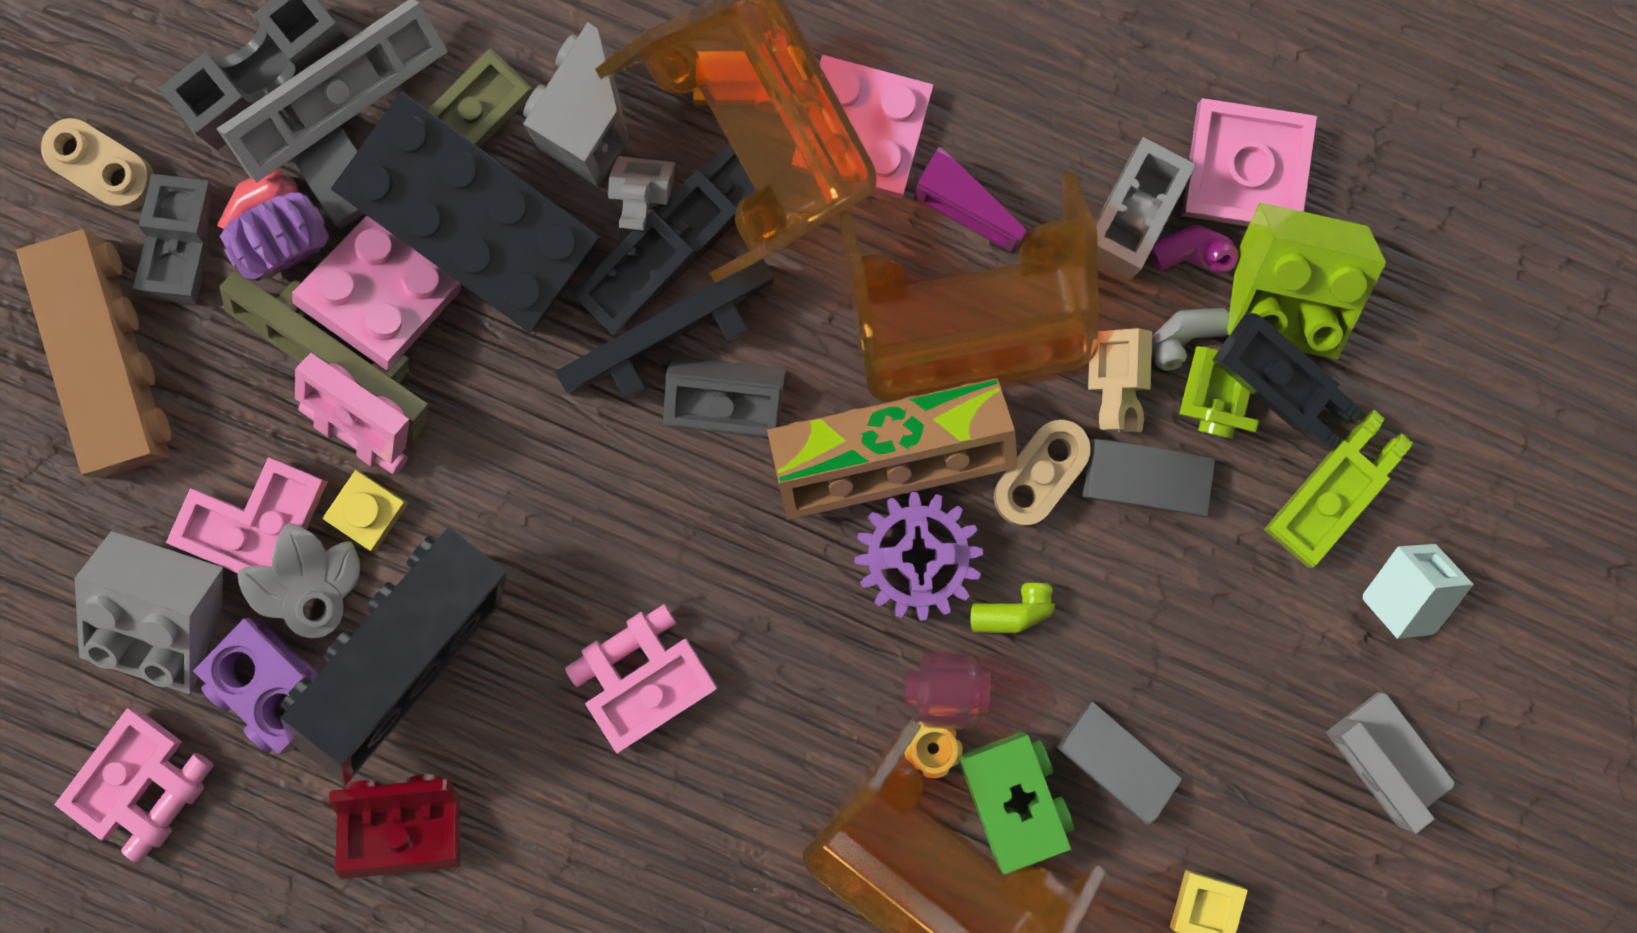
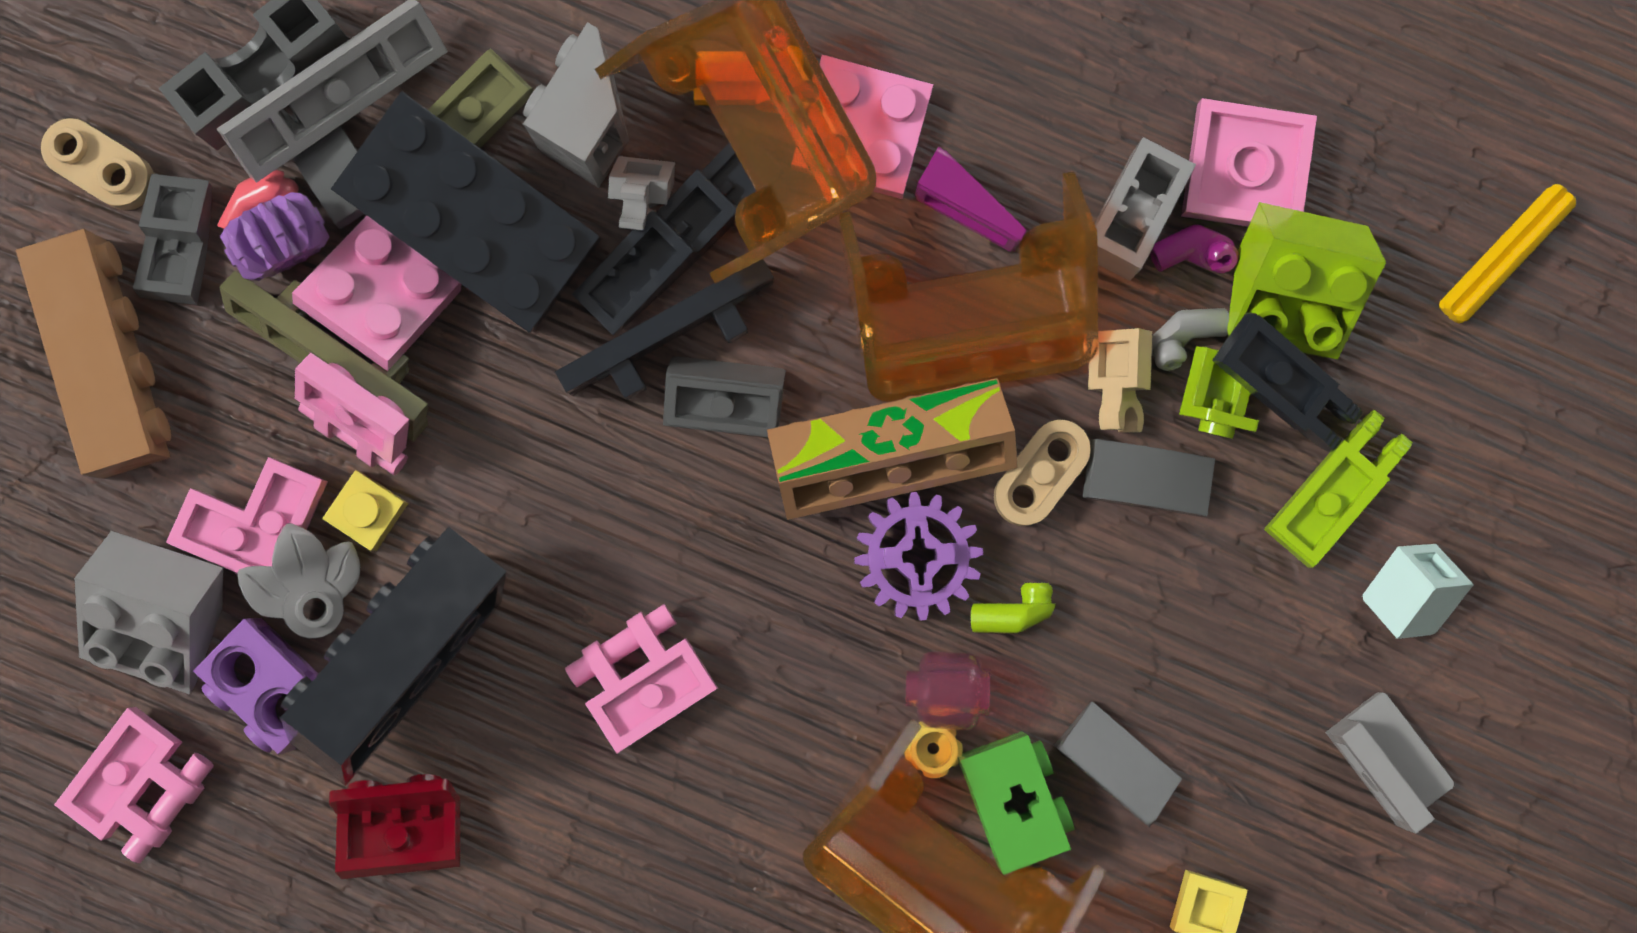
(1507, 253): none -> yellow axle

